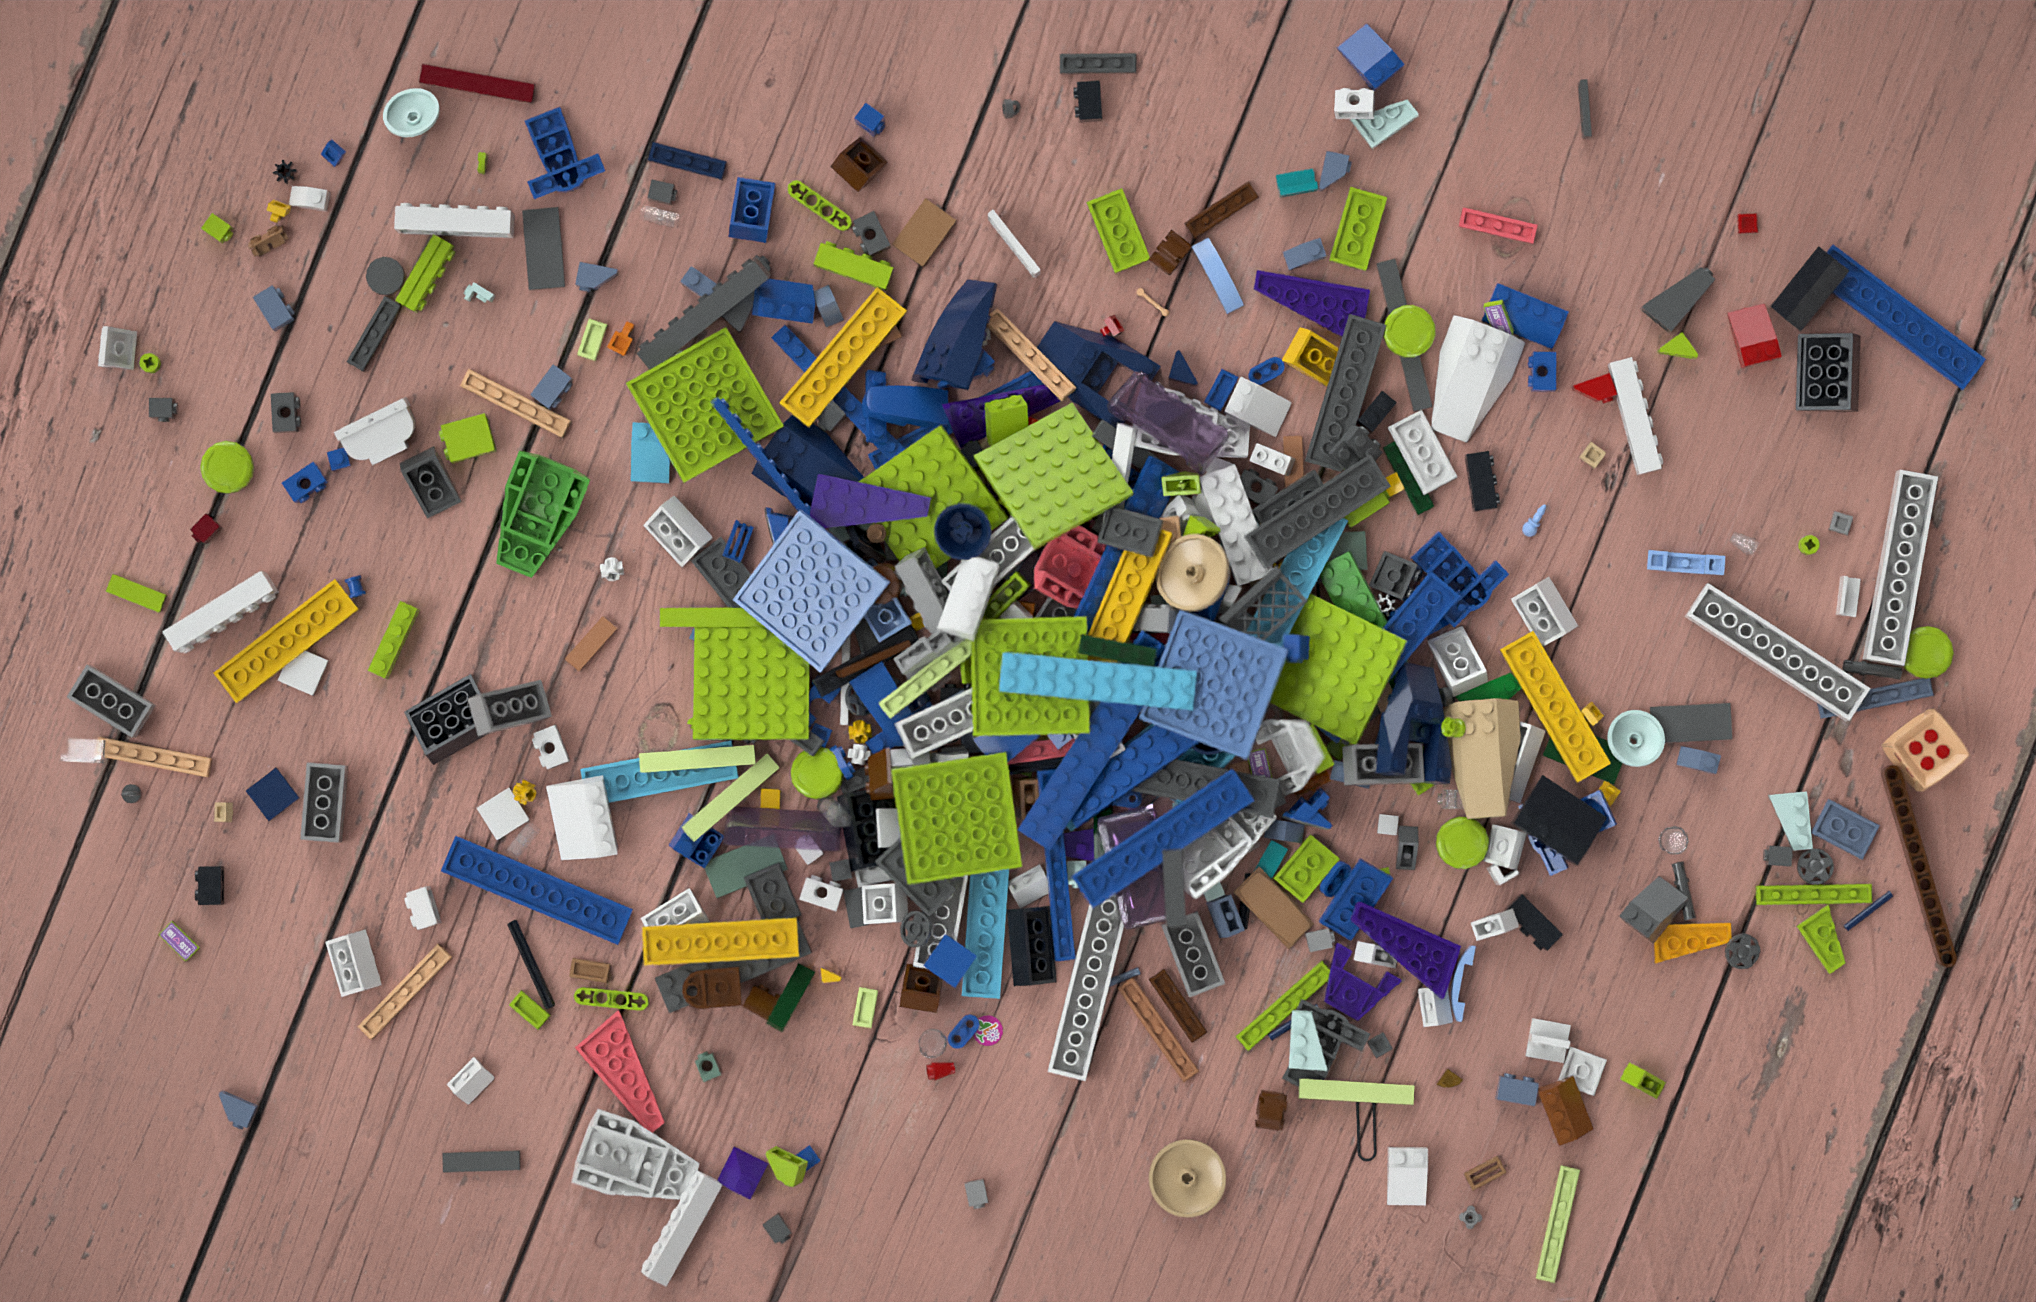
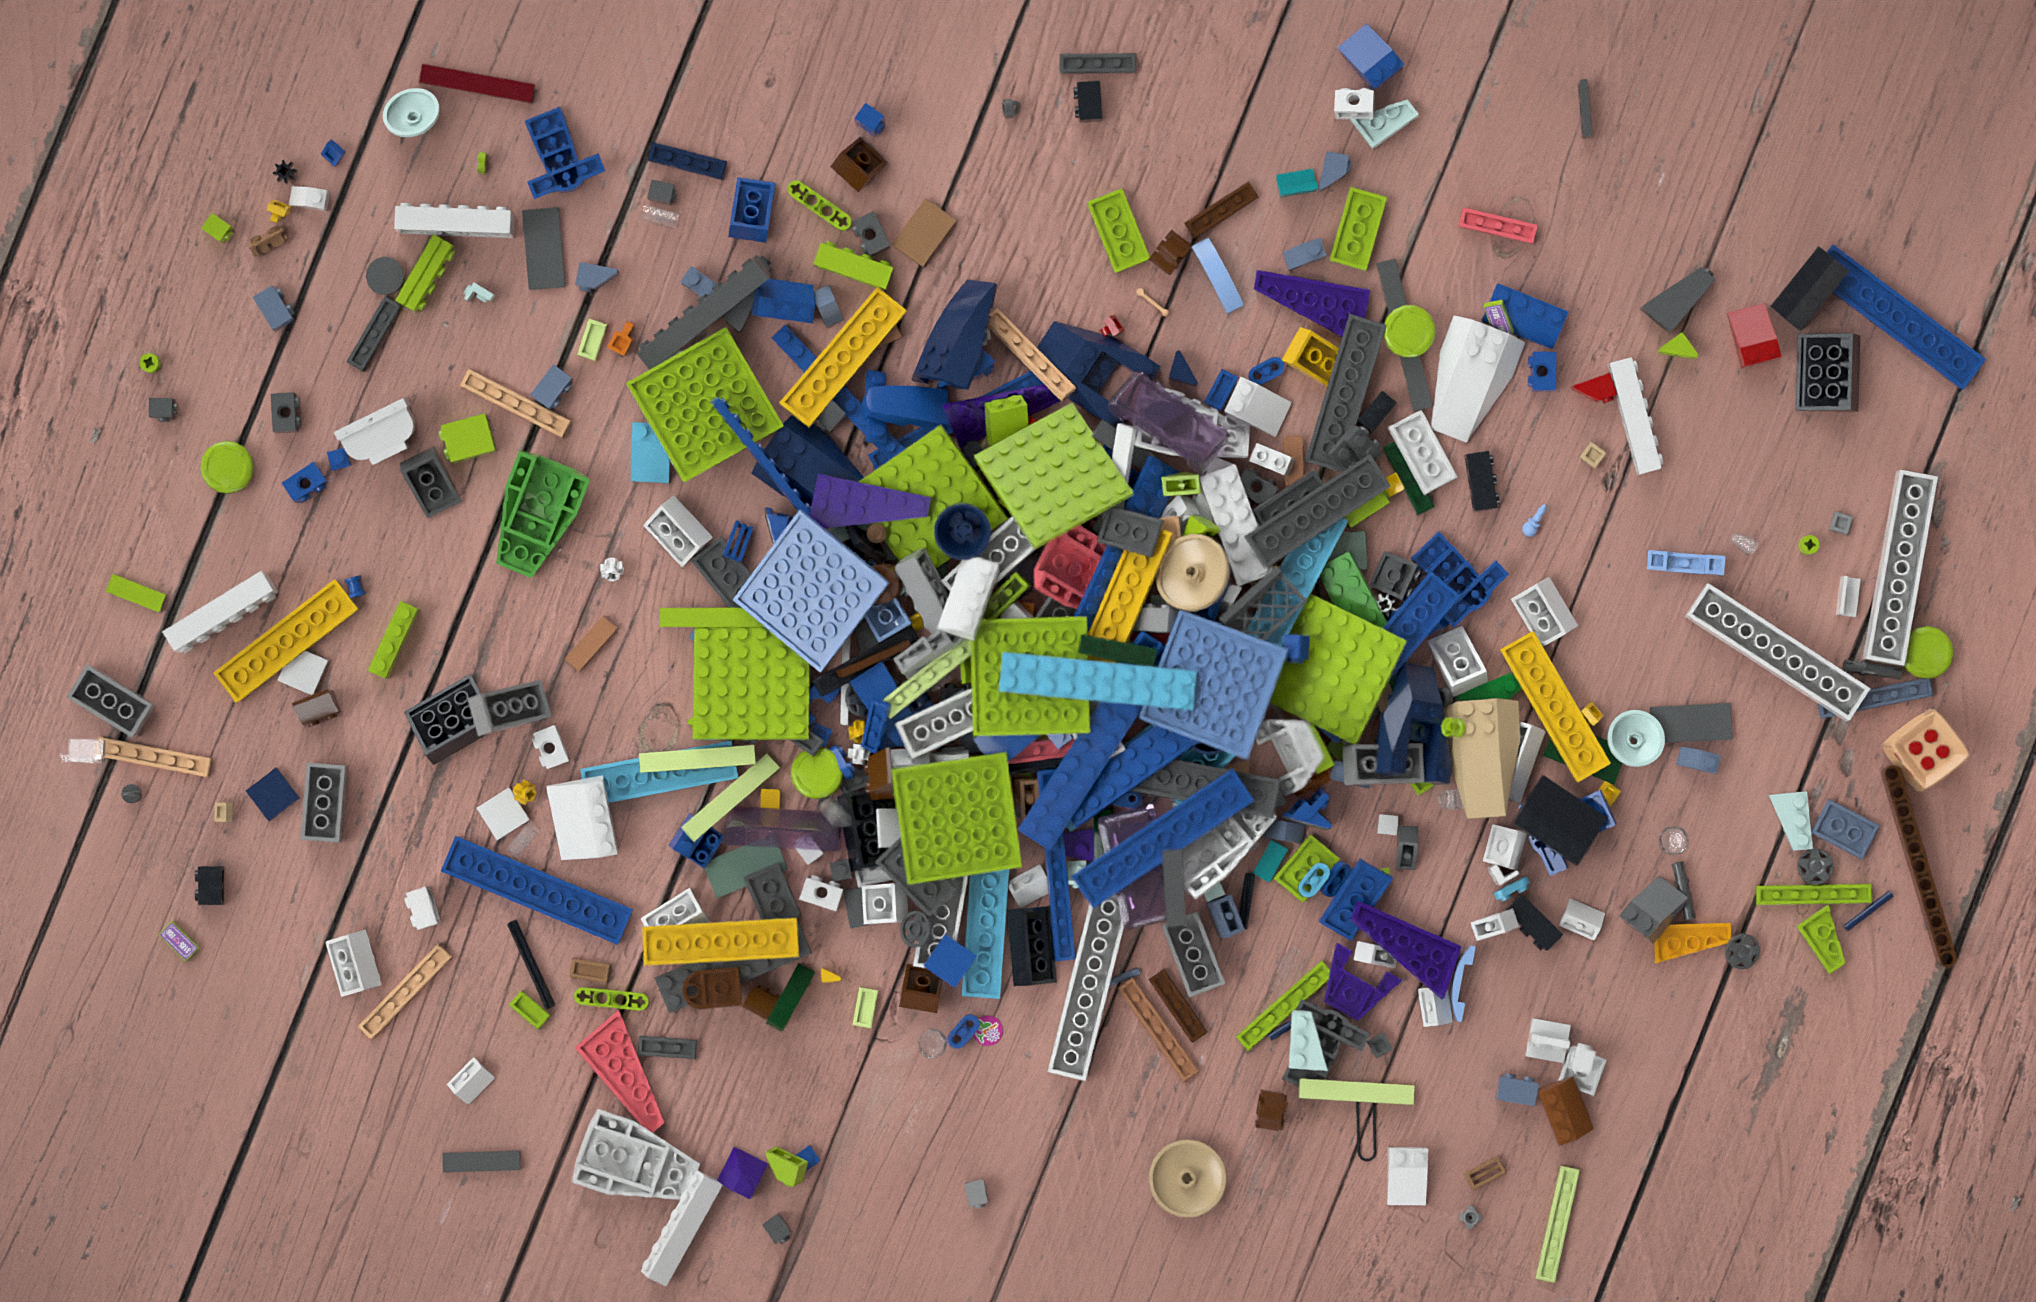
(117, 348): white bracket -> none
(205, 529): dark red brick -> none
(237, 1109): sand blue slope -> none
(317, 707): none -> slope
(667, 1047): none -> dark grey tile
(707, 1075): sand green brick -> none
(876, 725): none -> blue tile
(939, 1070): red cone -> none
(1013, 243): white tile -> none
(1259, 763): medium lavender tile -> none
(1273, 908): medium nougat piece -> none
(1315, 881): none -> medium azure plate
(1319, 939): light grey brick -> none
(1449, 1079): pearl gold tile -> none
(1462, 842): lime piece -> none
(1505, 892): none -> medium azure plate
(1581, 1058): none -> white brick
(1582, 919): none -> white panel
(1642, 1080): lime slope -> none
(1747, 223): red tile -> none
(1778, 856): dark grey brick -> none

